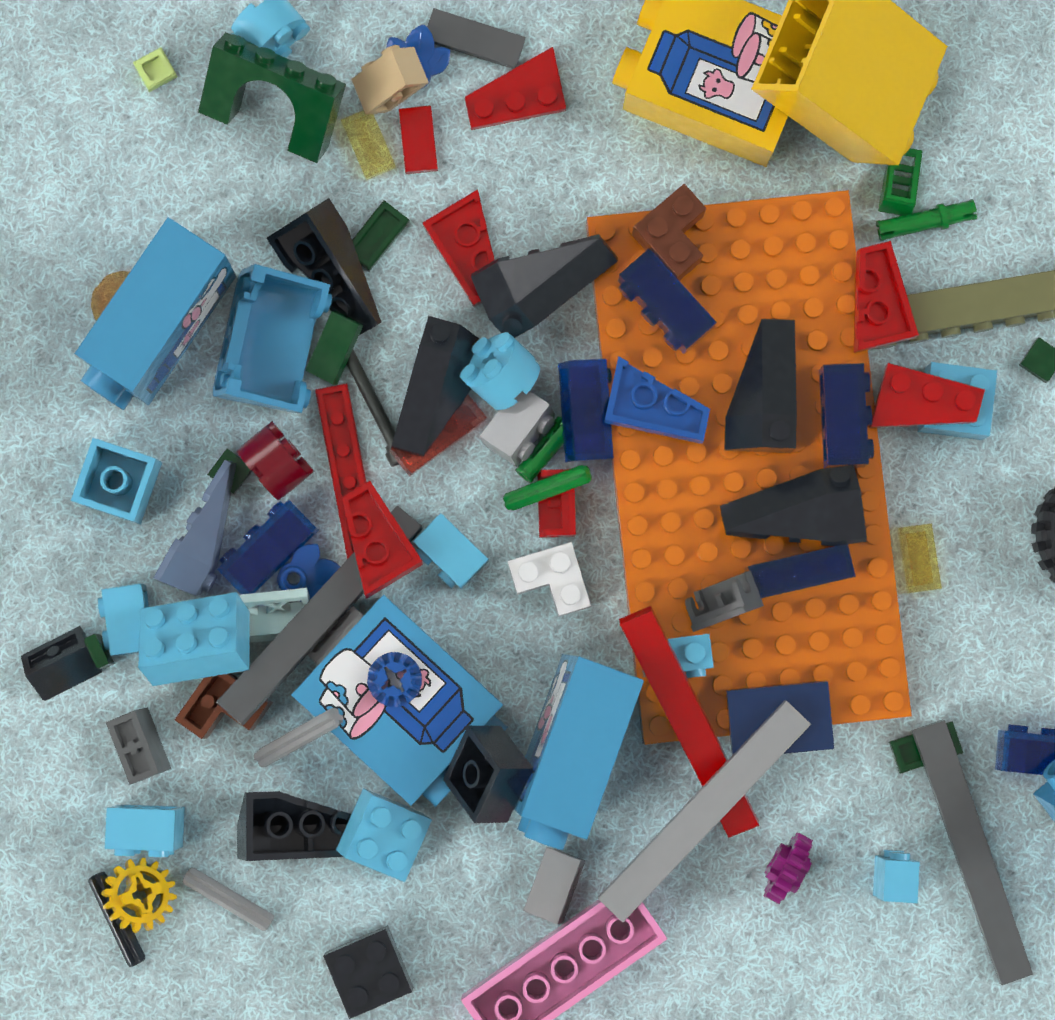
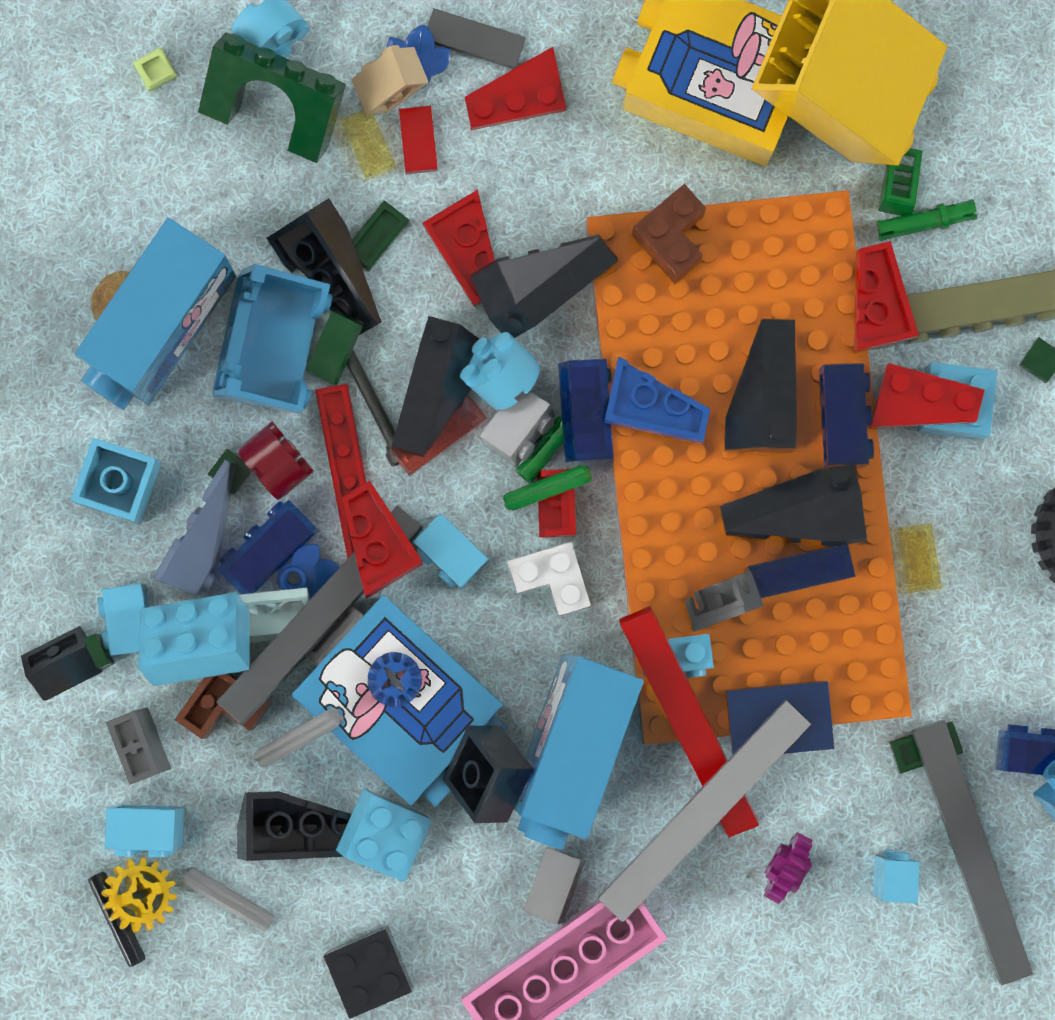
(665, 302): clear blue brick -> none

